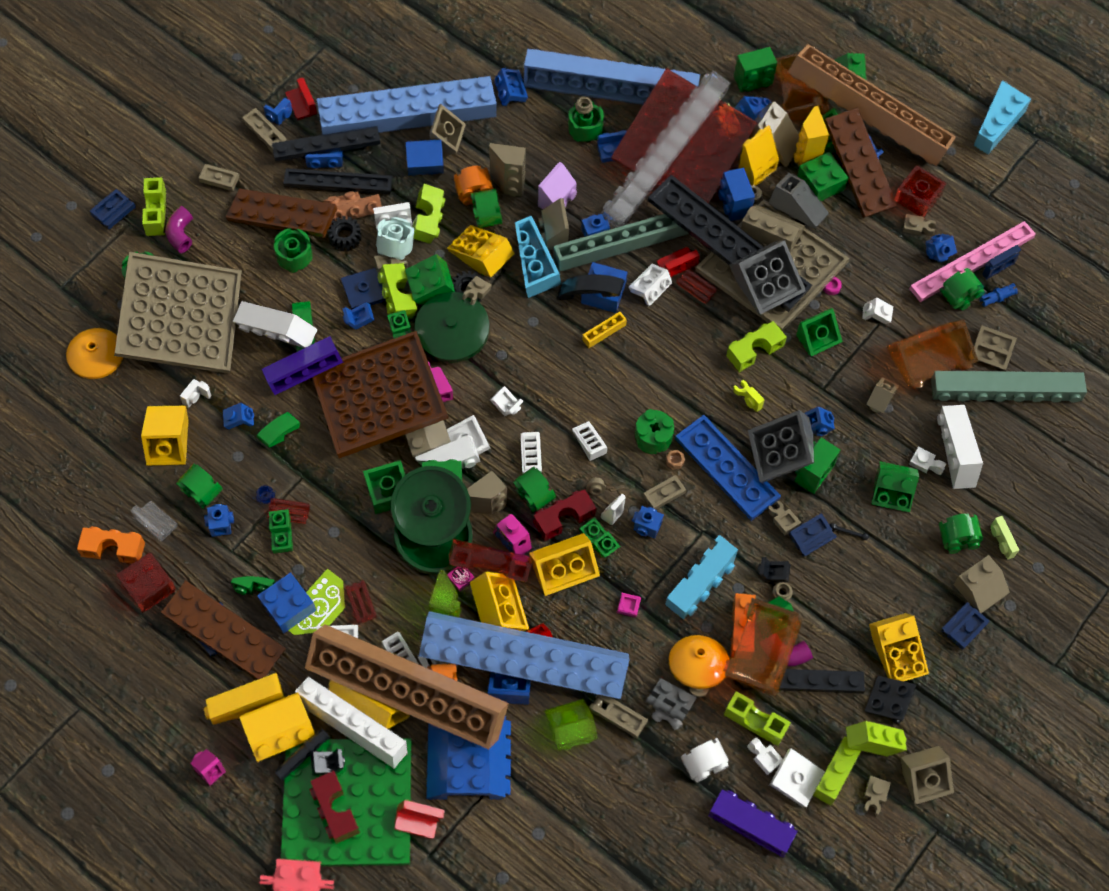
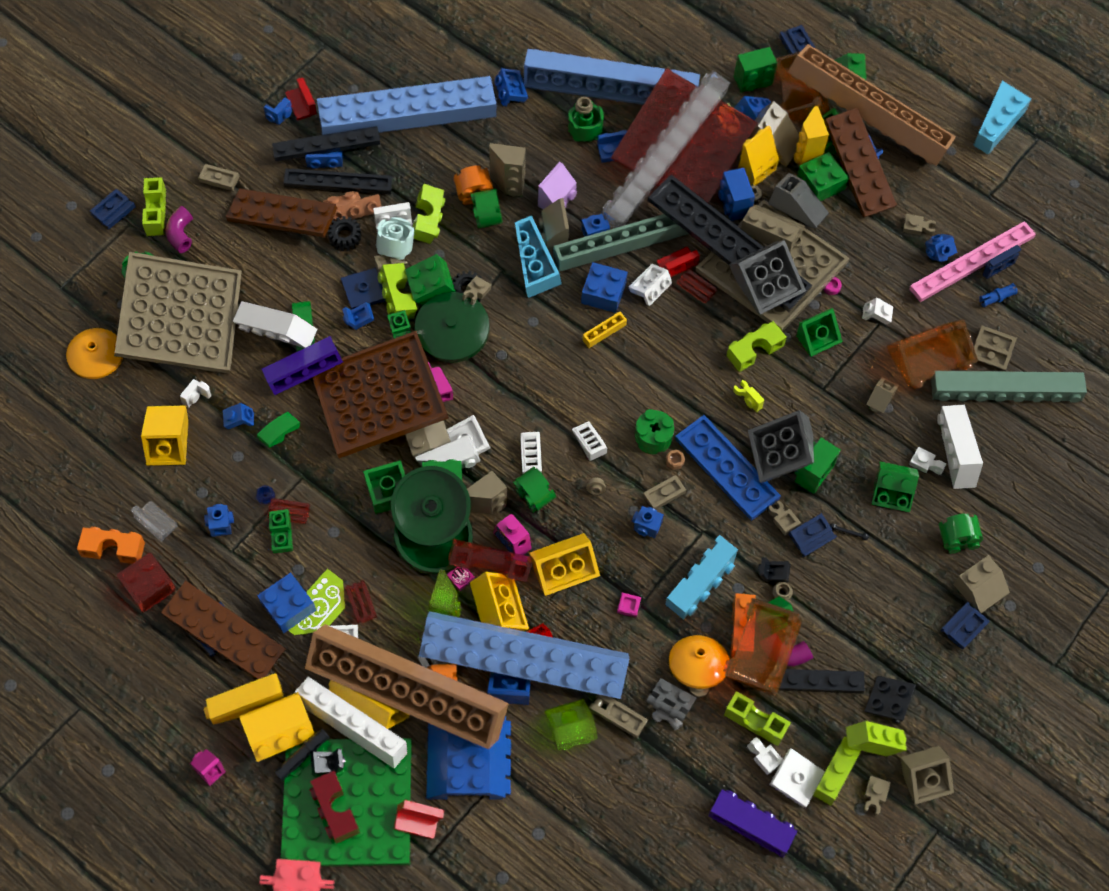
(199, 486): green brick -> none
(248, 584): green slope -> none
(263, 128): dark tan plate -> none
(293, 249): green brick -> none
(391, 640): white slope -> none
(424, 157): blue slope -> none
(448, 129): dark tan slope -> none
(482, 250): yellow slope -> none
(506, 402): white bracket -> none
(577, 505): dark red arch -> none
(590, 284): black slope -> none
(601, 540): green slope -> none
(614, 510): white slope -> none
(705, 759): white brick -> none
(795, 39): none -> dark blue plate
(821, 421): blue brick -> none
(899, 647): yellow slope -> none
(920, 191): clear red brick -> none
(962, 289): green brick -> none
(1006, 541): yellowish green plate -> none

